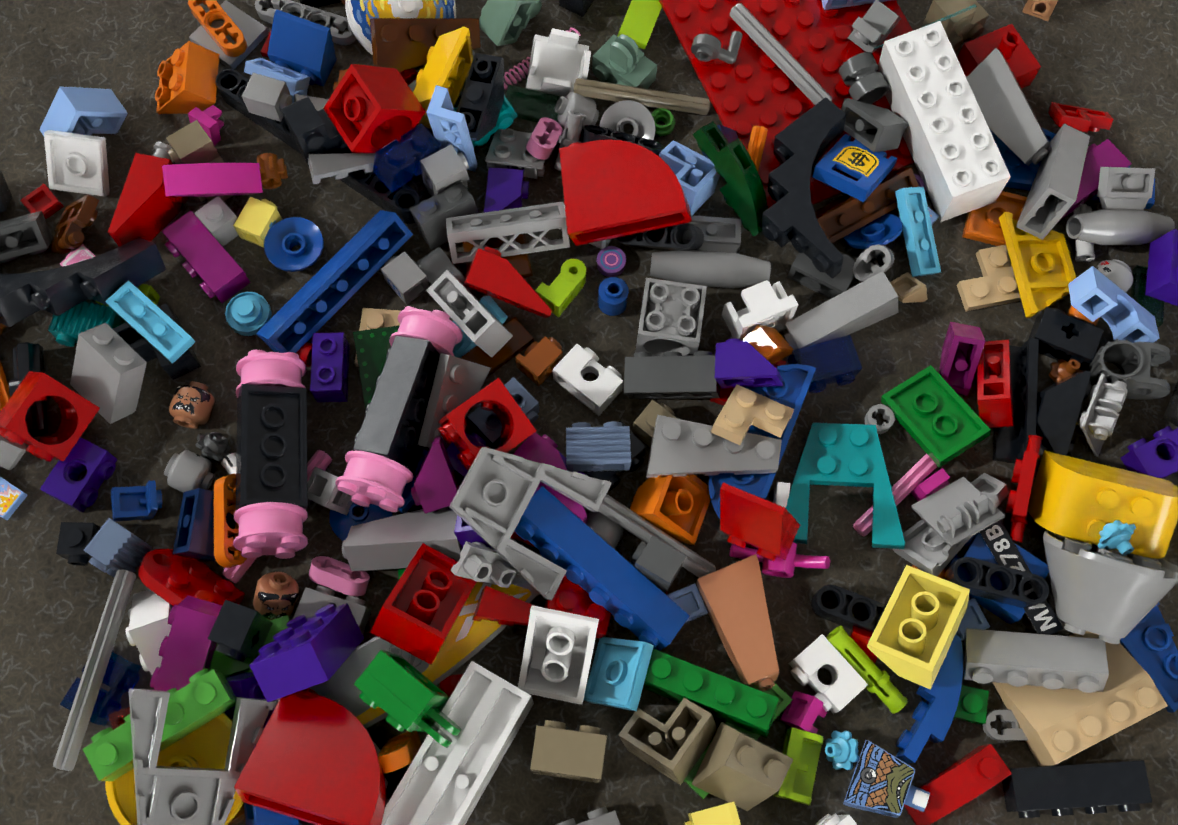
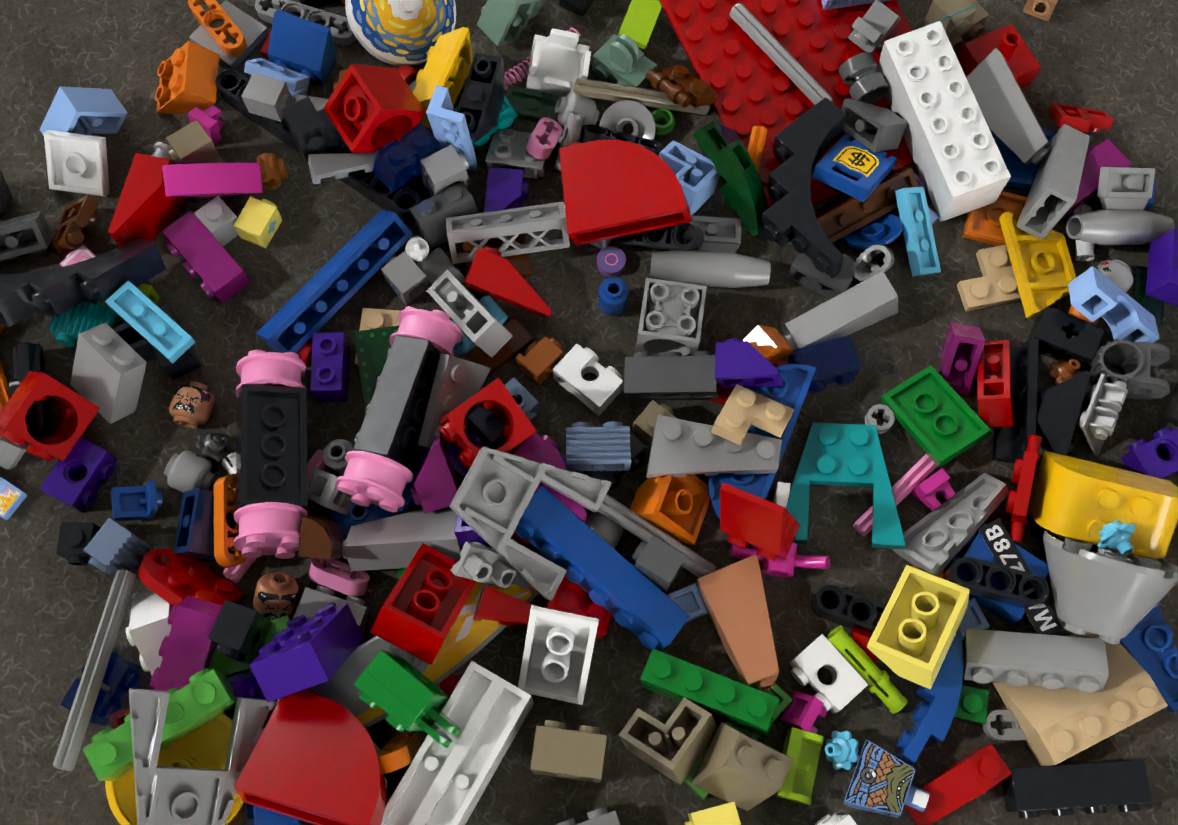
(42, 200): red tile -> none
(247, 313): medium azure plate -> none
(289, 233): blue dish -> none
(321, 537): none -> reddish brown brick
(334, 456): none -> dark grey brick
(406, 41): reddish brown wing -> none
(417, 248): none -> white axle
(564, 287): lime leg -> none
(618, 673): medium azure plate -> none
(681, 86): none -> reddish brown plate
(708, 47): dark grey plate -> none
(765, 306): white panel -> none
(909, 289): tan slope -> none
(959, 511): light grey hinge -> none

